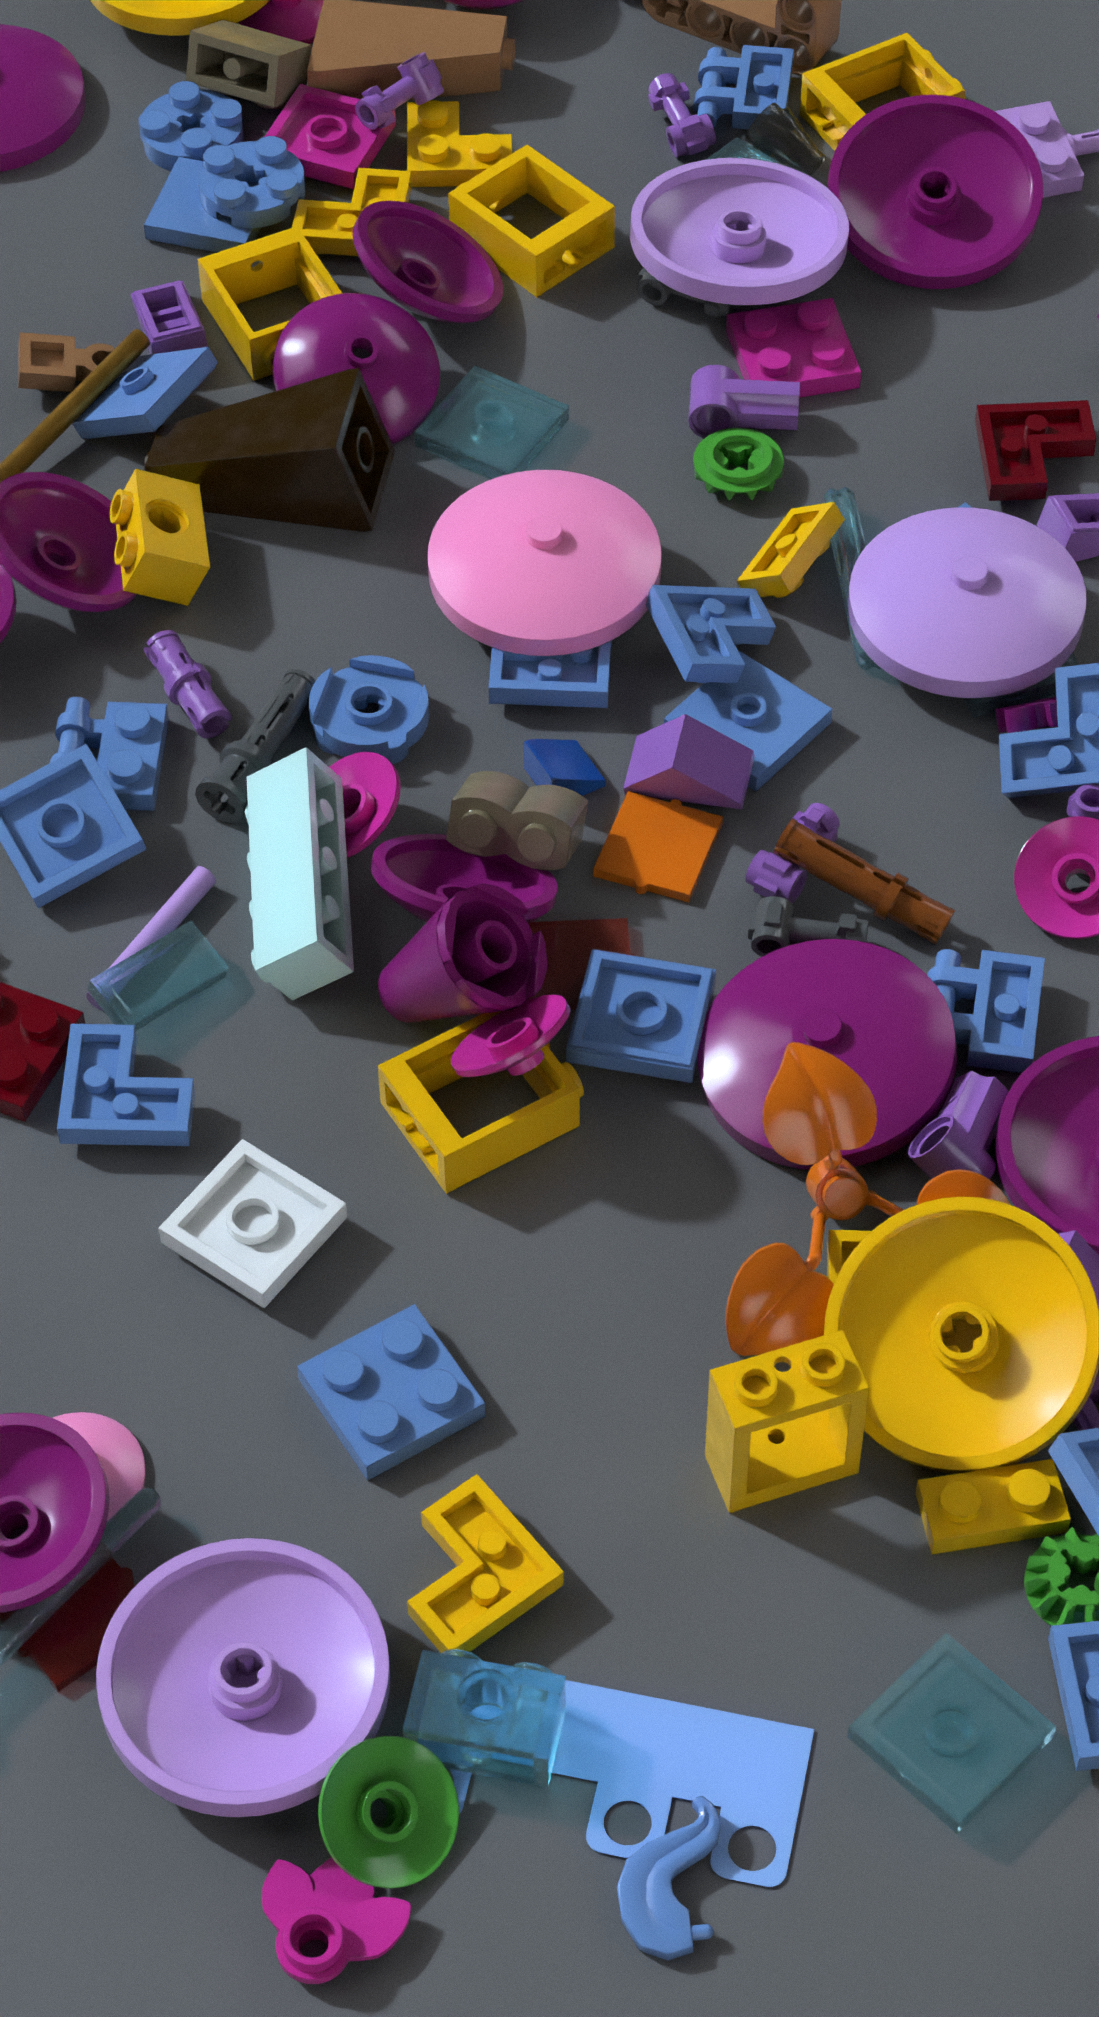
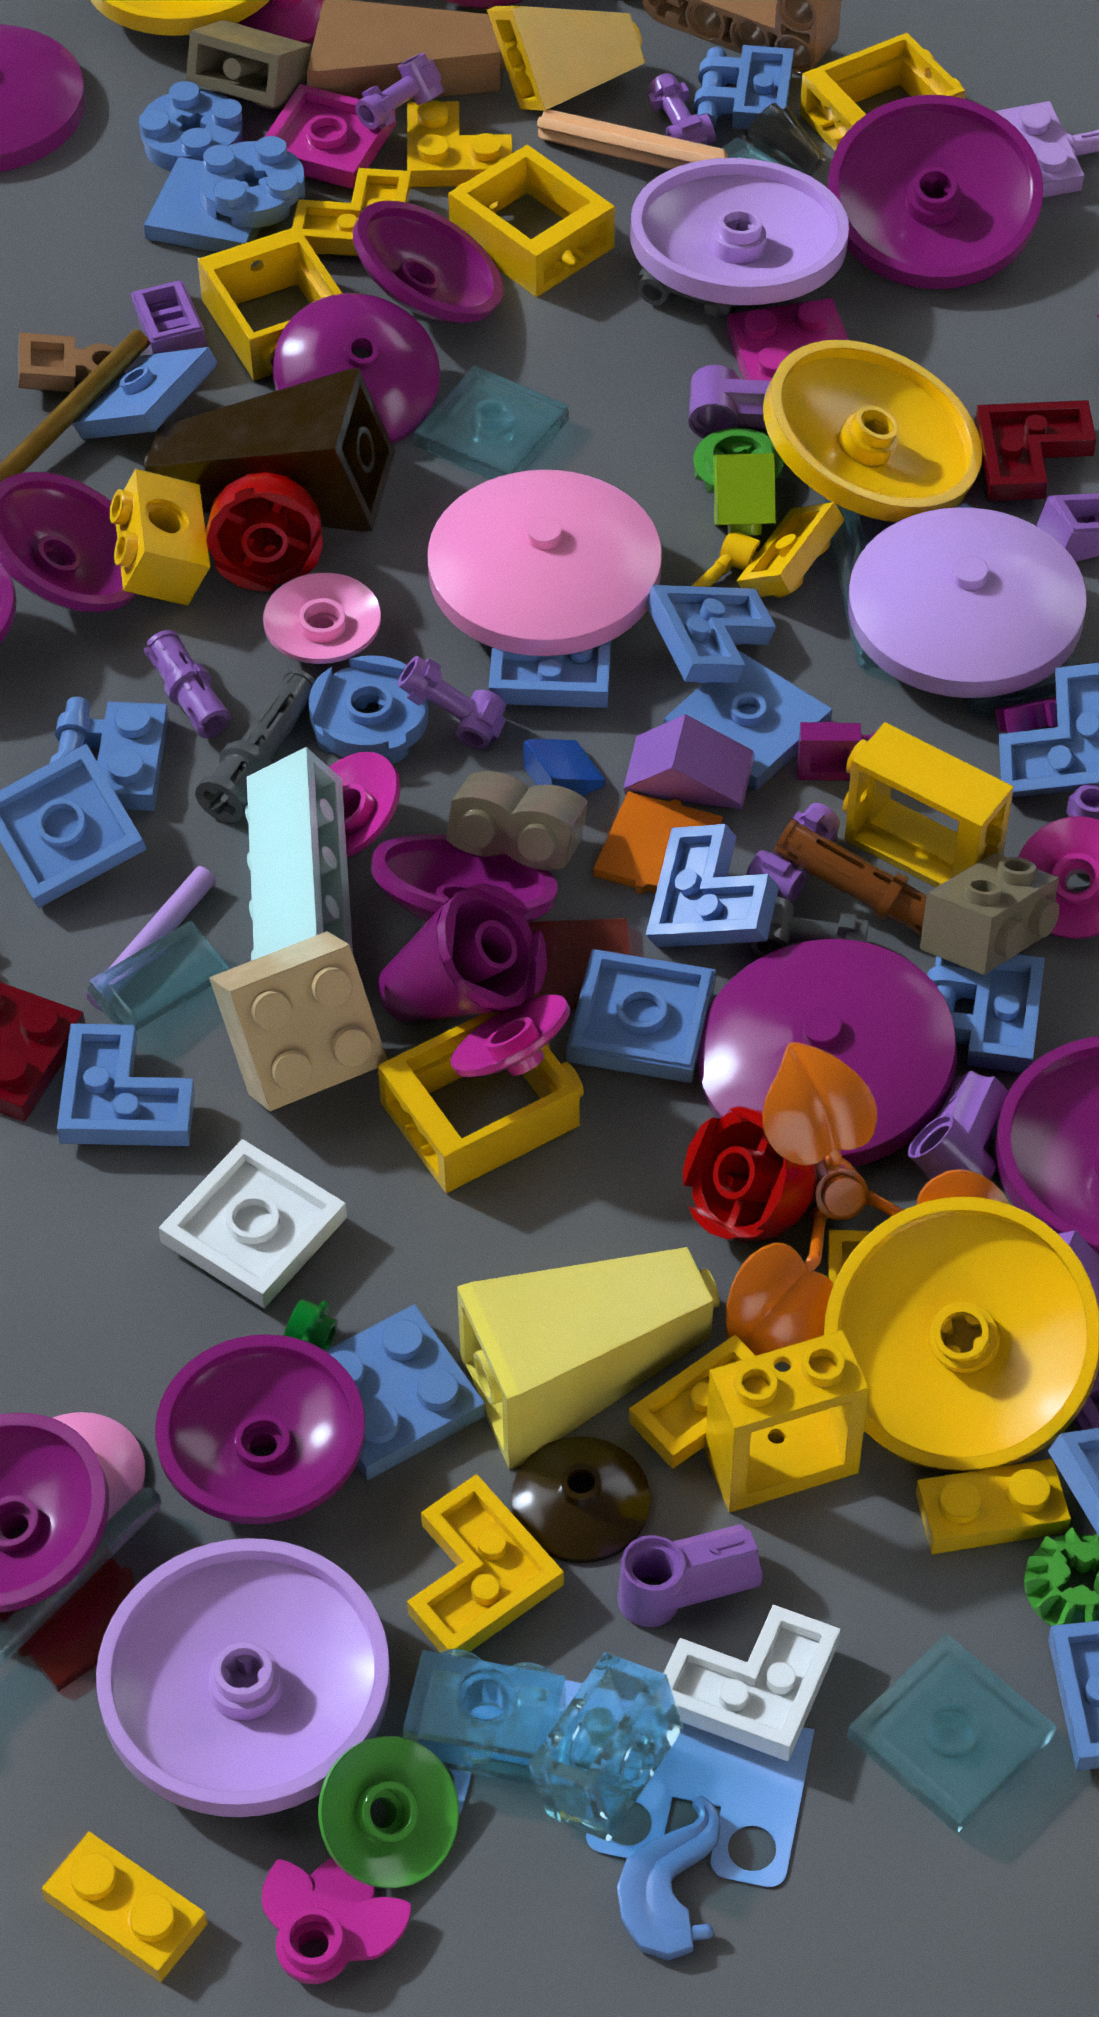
(124, 1906): none -> yellow plate
(255, 1397): none -> magenta dish
(264, 531): none -> red cylinder
(299, 1020): none -> tan brick
(311, 1324): none -> green plate
(322, 618): none -> bright pink dish
(479, 715): none -> medium lavender bar
(563, 51): none -> yellow slope
(577, 1339): none -> light yellow slope
(586, 1524): none -> dark brown dish
(606, 1746): none -> clear light blue brick
(622, 141): none -> light nougat axle
(676, 1413): none -> yellow plate
(690, 1572): none -> medium lavender piece
(699, 901): none -> plate
(736, 551): none -> yellow hand
(741, 1181): none -> red cylinder
(744, 491): none -> lime brick
(761, 1699): none -> white plate
(826, 749): none -> magenta plate
(871, 430): none -> yellow dish
(936, 780): none -> yellow window
(990, 913): none -> dark tan brick

